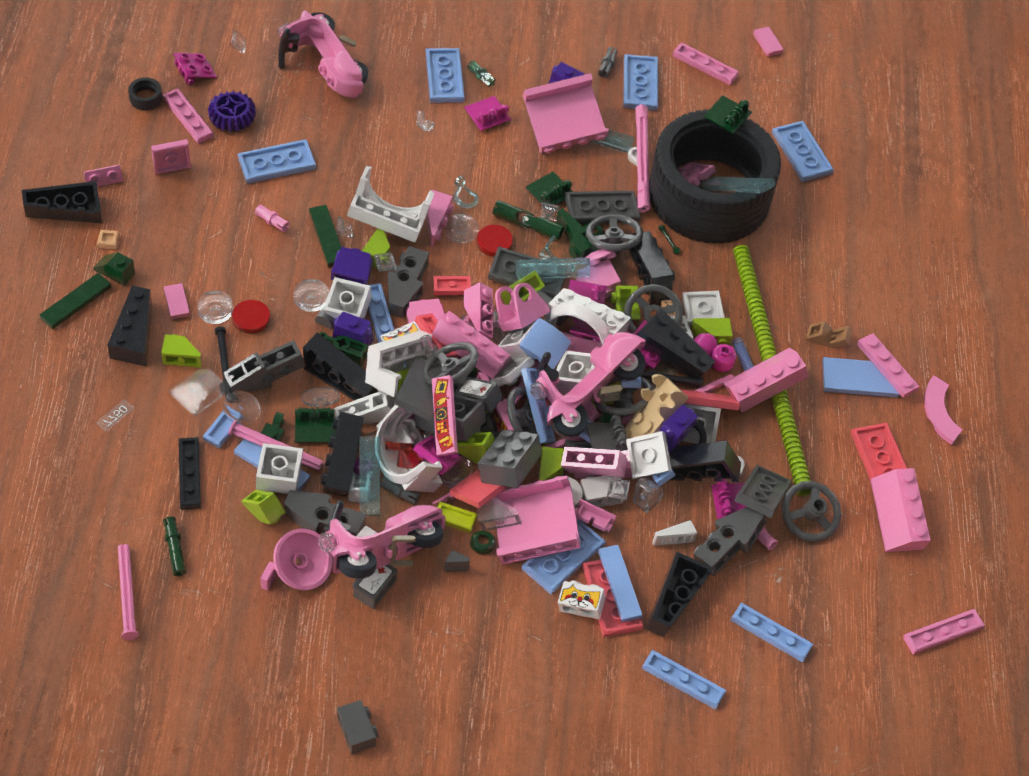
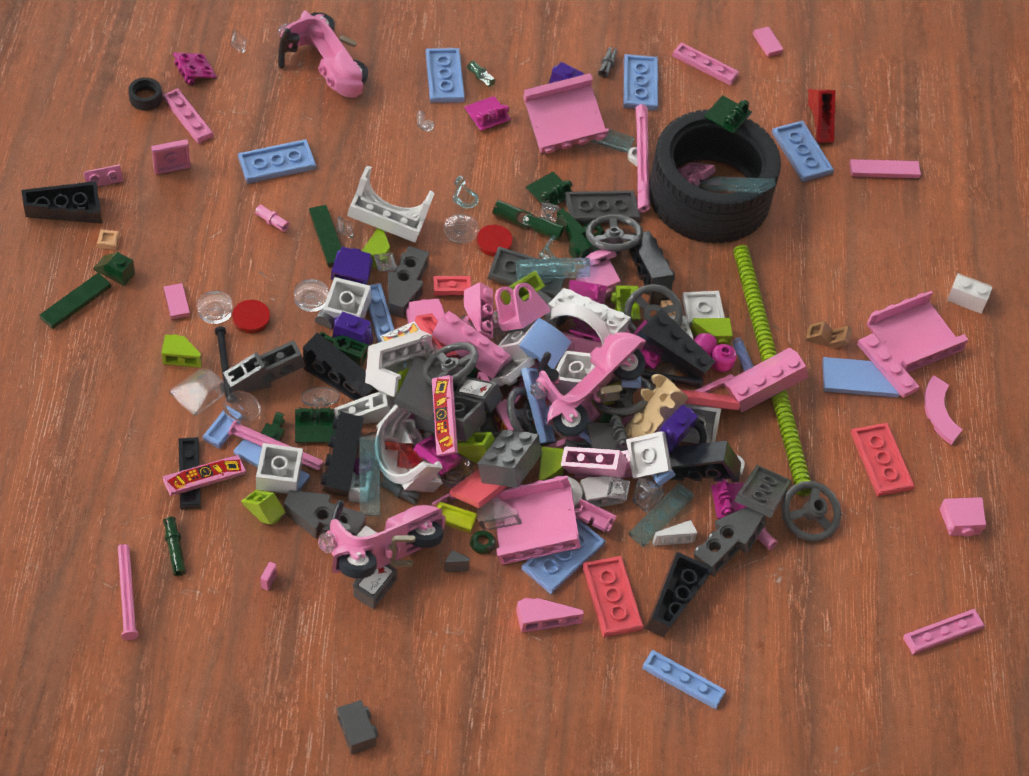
(115, 415): clear sticker -> none
(132, 328): black wedge -> none
(204, 475): none -> tile
(231, 111): dark purple gear -> none
(314, 563): bright pink dish -> none
(437, 215): bright pink slope -> none
(544, 614): none -> bright pink slope
(581, 599): white brick -> none
(620, 583): light blue tile -> none
(661, 514): none -> clear light blue tile
(676, 250): dark green hinge -> none
(771, 632): light blue tile -> none
(823, 108): none -> red arch
(884, 168): none -> bright pink tile
(900, 511): bright pink slope -> none
(915, 332): none -> bright pink panel
(963, 516): none -> bright pink torso
(969, 293): none -> white slope

